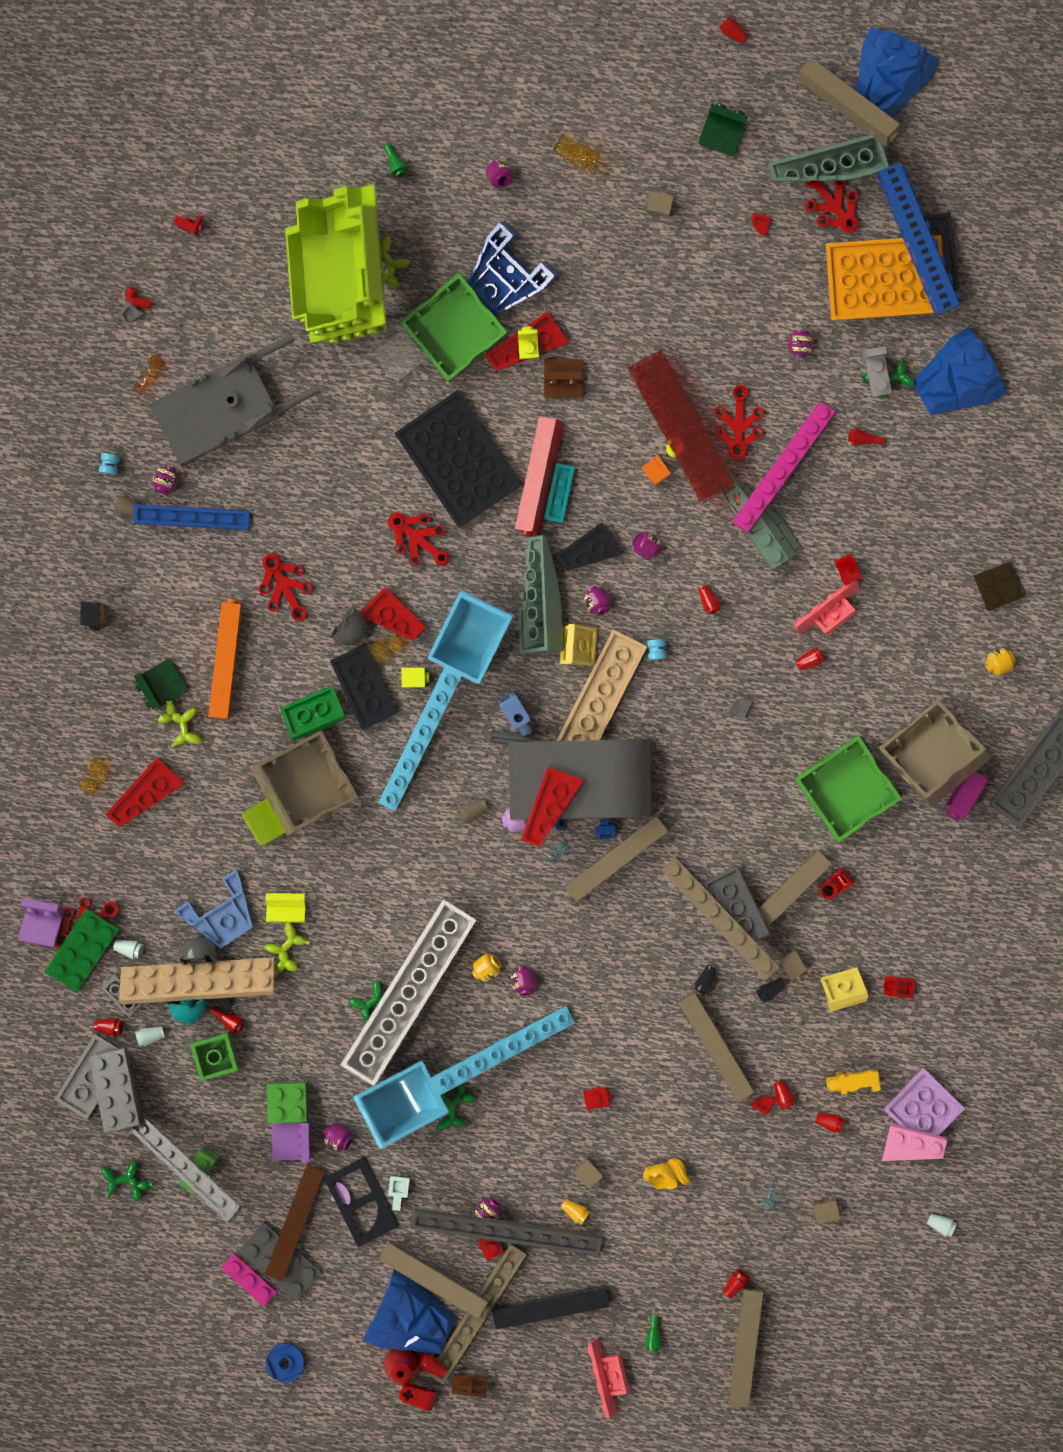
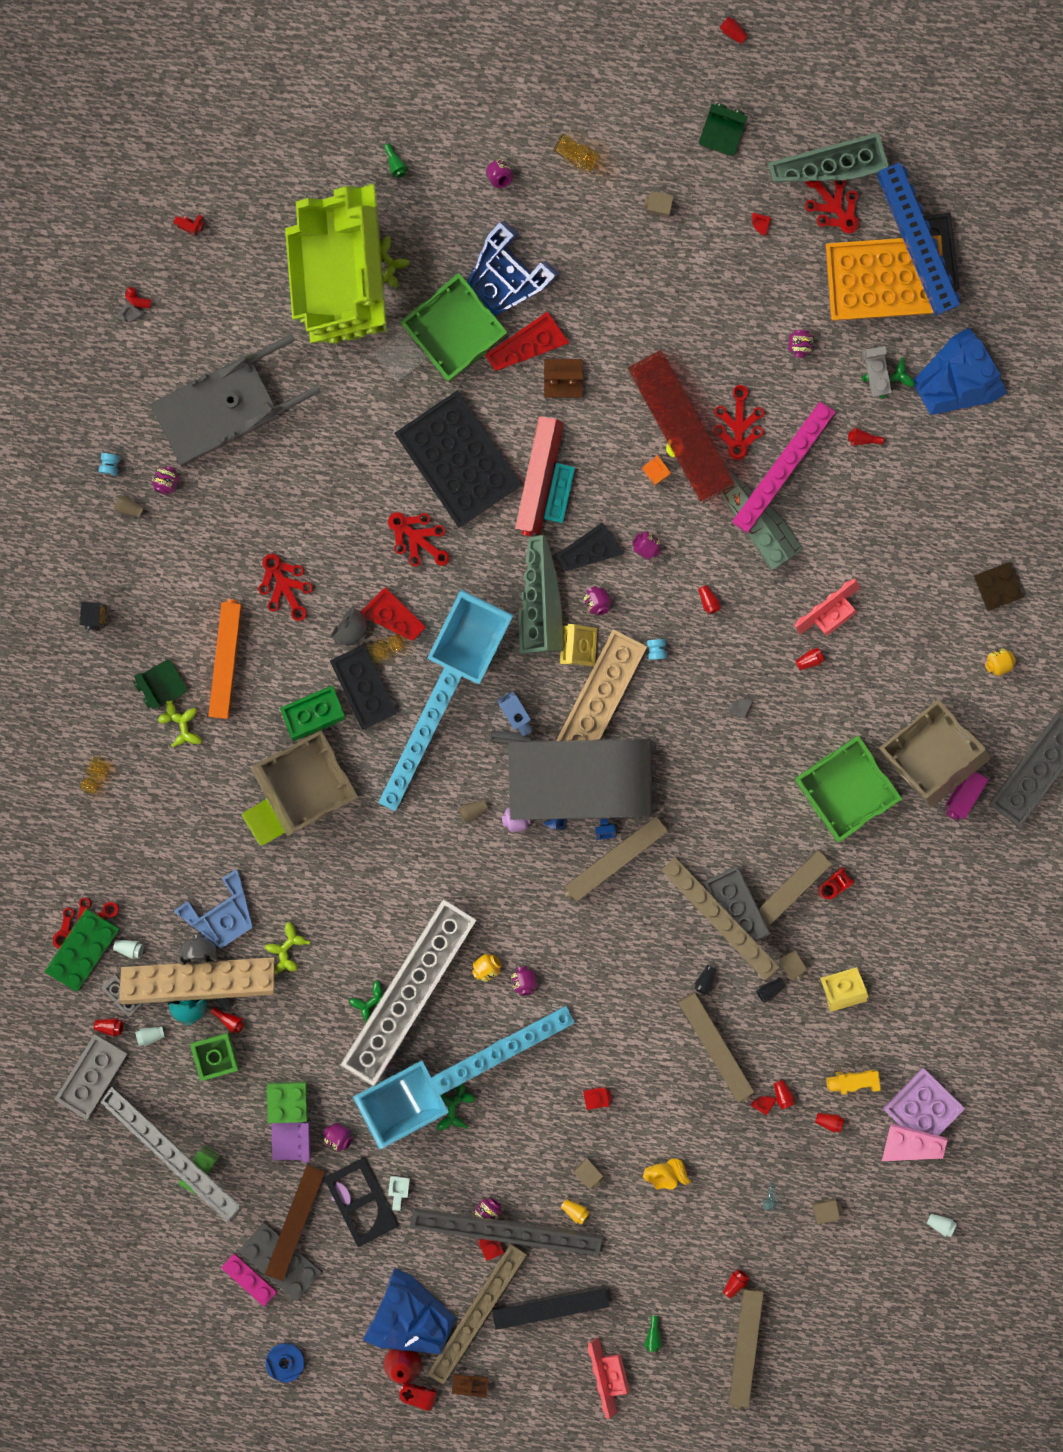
(40, 922): medium lavender bracket -> none
(115, 1090): plate -> none
(128, 1178): green piece -> none
(146, 791): red wing -> none
(153, 374): clear orange arm -> none
(191, 517): blue tile -> none
(285, 907): neon yellow panel -> none
(414, 677): neon yellow brick -> none
(431, 1365): red cone -> none
(435, 1280): dark tan brick -> none
(528, 343): neon yellow bracket -> none
(551, 801): red wing -> none
(561, 847): clear light blue hand -> none
(848, 569): red bracket -> none
(849, 102): dark tan brick -> none
(892, 70): blue wedge -> none
(899, 987): red bracket -> none

